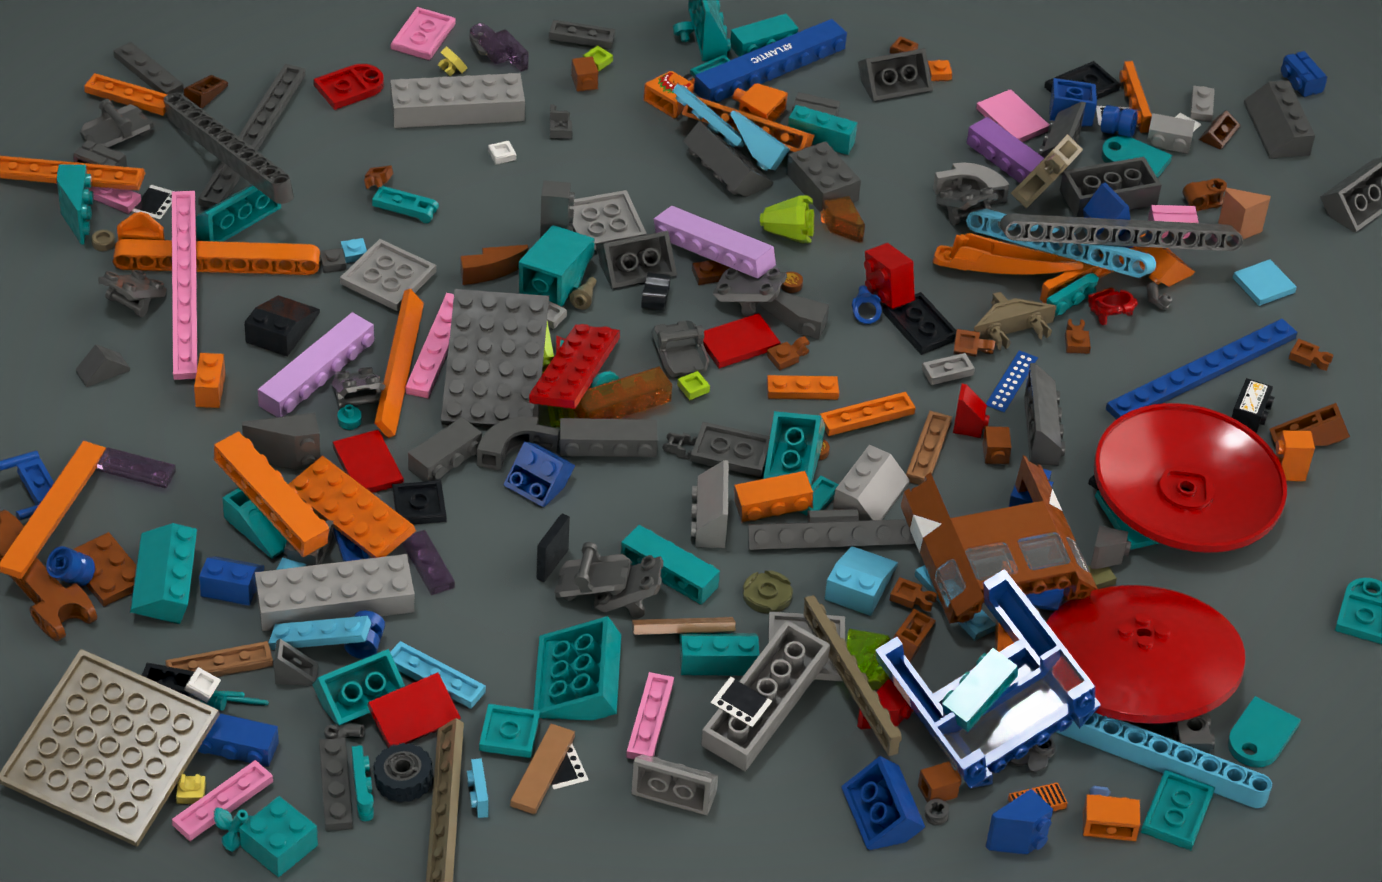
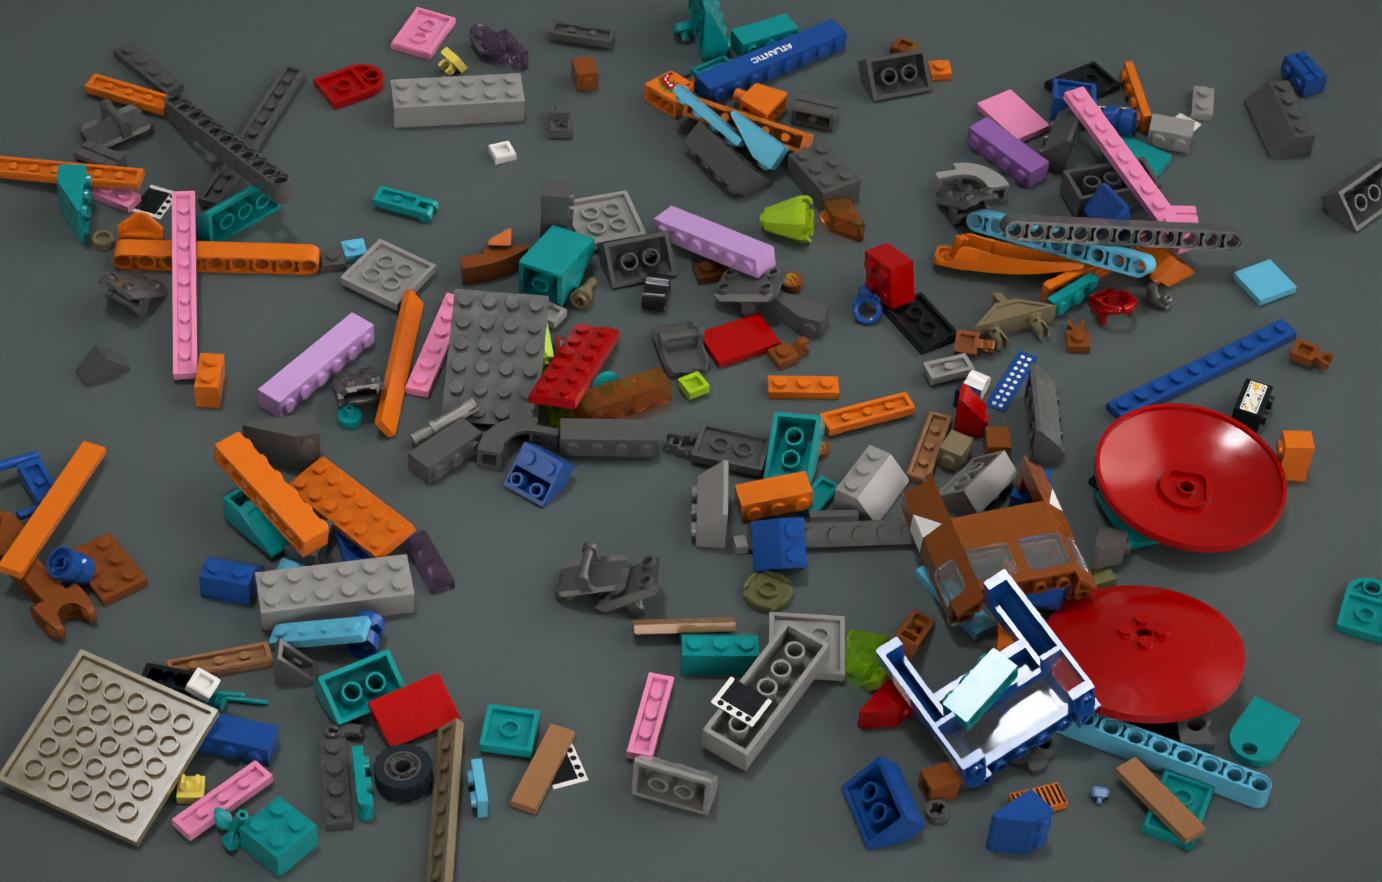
(136, 467): clear purple plate -> none
(164, 572): teal slope -> none
(205, 90): reddish brown slope -> none
(279, 324): black slope -> none
(368, 461): red tile -> none
(378, 176): dark orange plate -> none
(419, 666): medium azure plate -> none
(420, 501): black tile -> none
(434, 427): none -> light grey pin
(501, 239): none -> orange slope
(553, 547): black tile -> none
(578, 671): teal slope -> none
(601, 57): lime plate -> none
(680, 568): teal brick -> none
(740, 544): none -> light grey piece
(778, 544): none -> blue slope
(836, 131): teal brick -> none
(851, 675): dark tan plate -> none
(859, 580): medium azure slope -> none
(910, 593): dark orange plate -> none
(954, 451): none -> dark tan brick
(977, 382): none -> white leg
(978, 483): none -> light grey slope
(1047, 171): dark tan connector -> none
(1111, 817): orange brick -> none
(1121, 158): none -> bright pink plate
(1160, 800): none -> medium nougat tile
(1204, 195): dark orange piece -> none
(1220, 130): reddish brown slope -> none
(1244, 211): nougat slope -> none
(1325, 425): dark orange slope -> none

